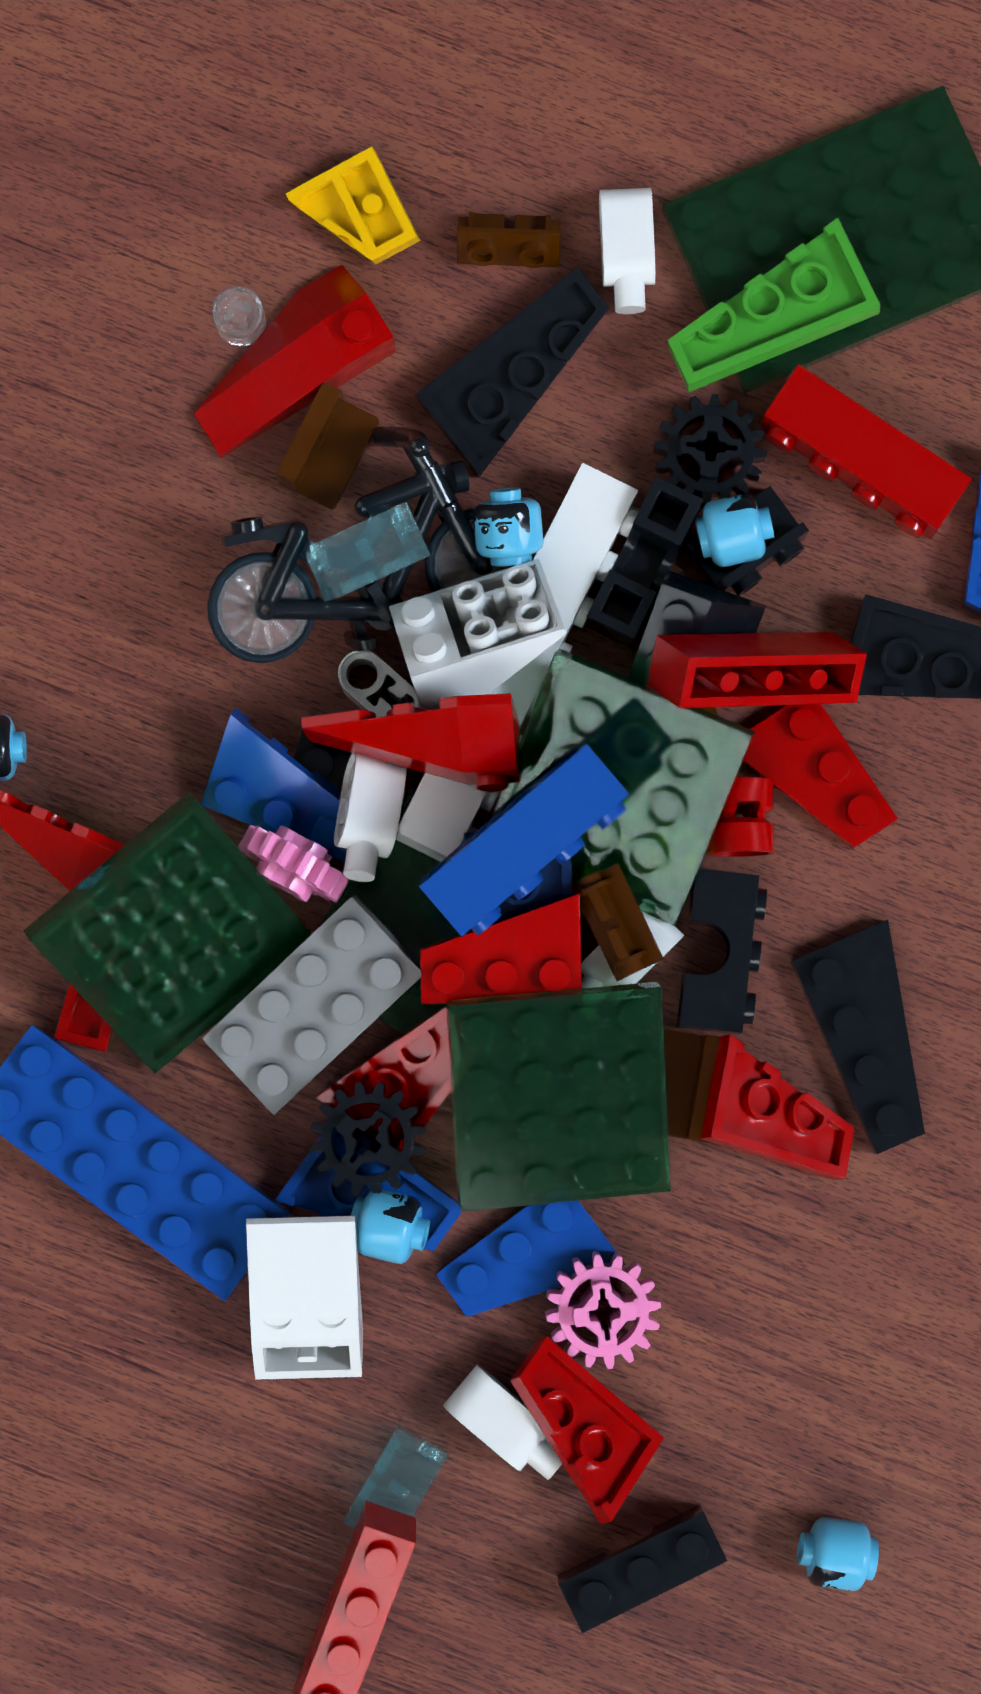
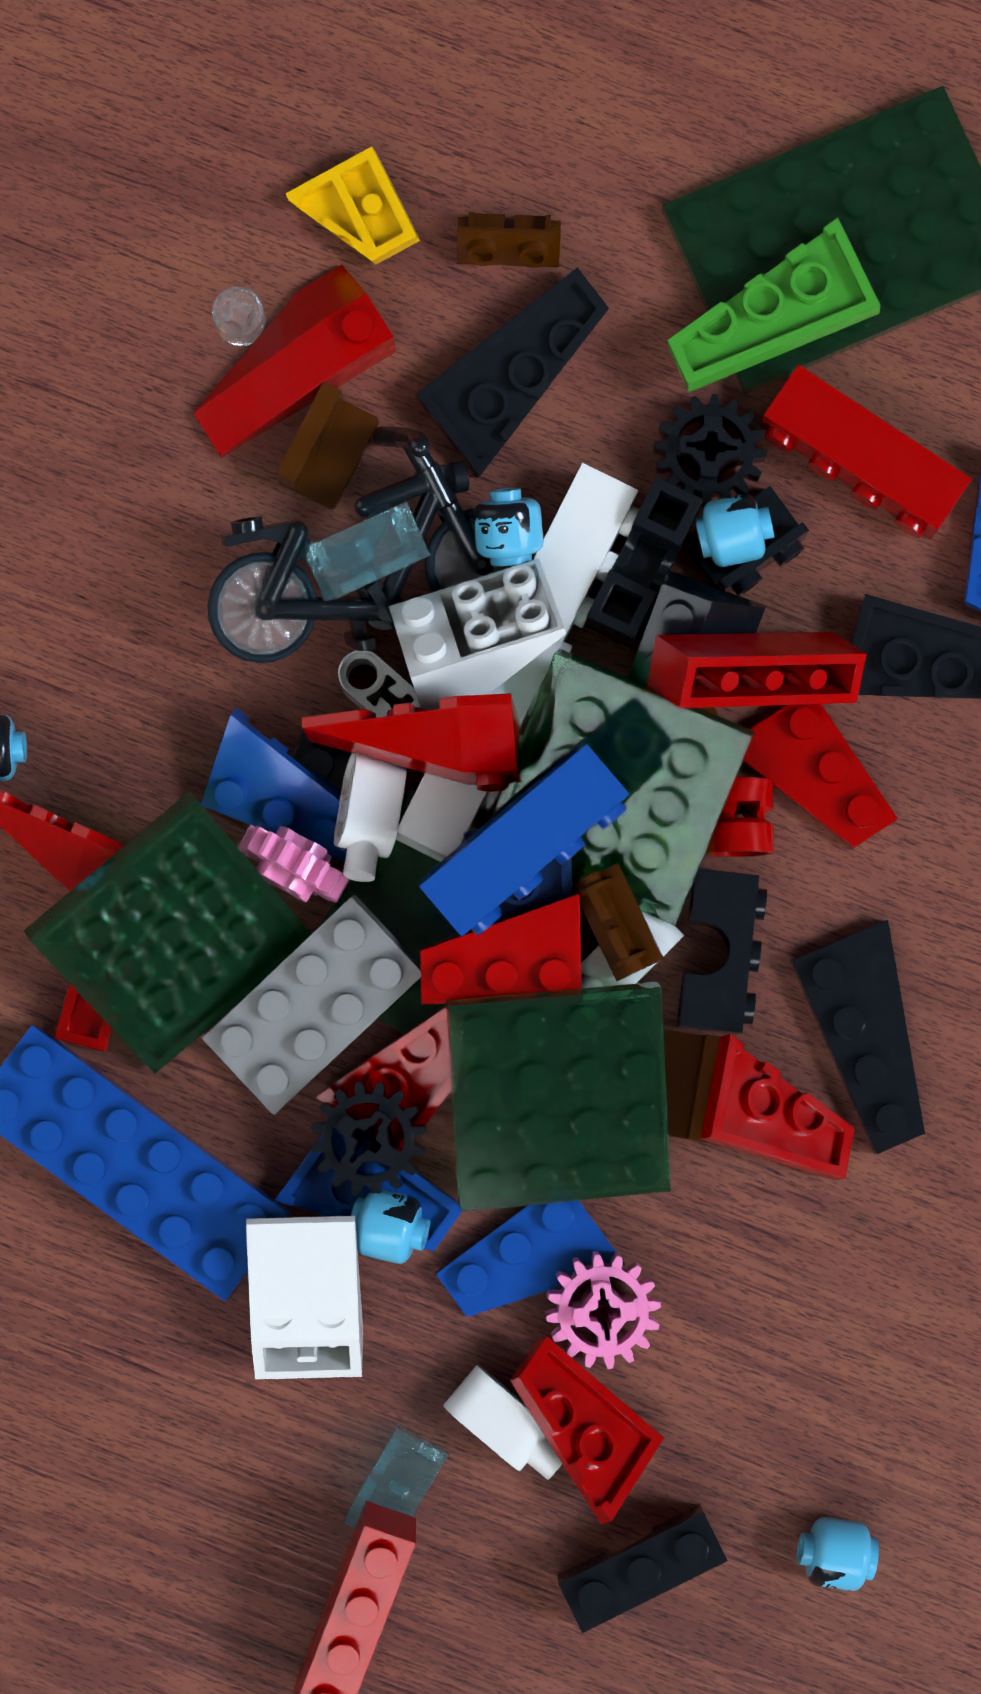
(627, 245): white piece -> none

